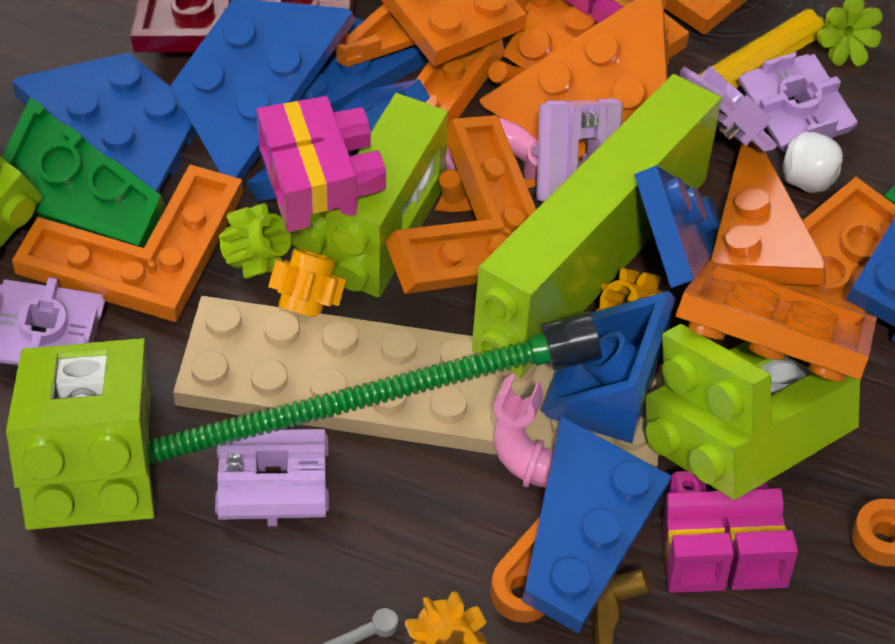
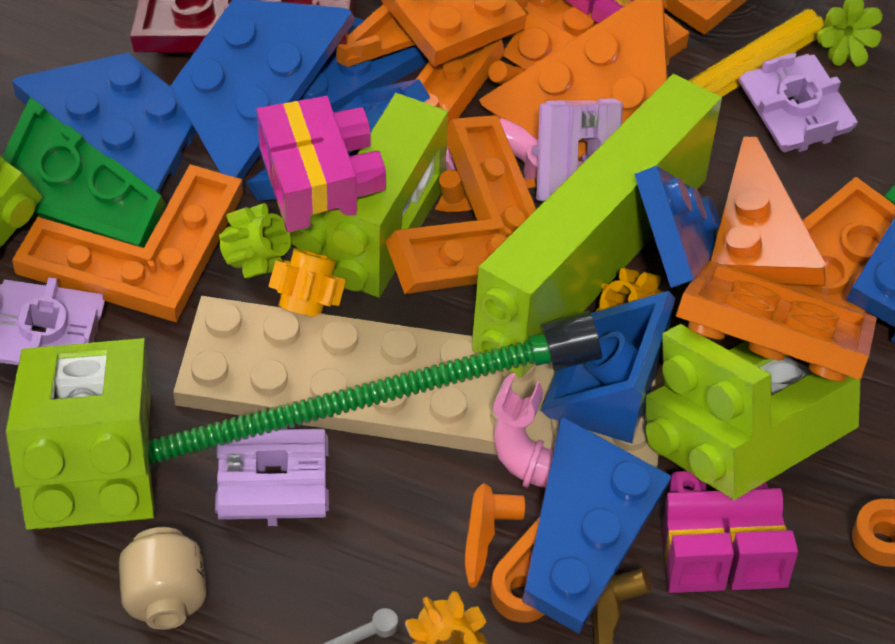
(162, 577): none -> tan head
(481, 526): none -> orange bar
(738, 113): lavender piece -> none
(812, 162): white piece -> none

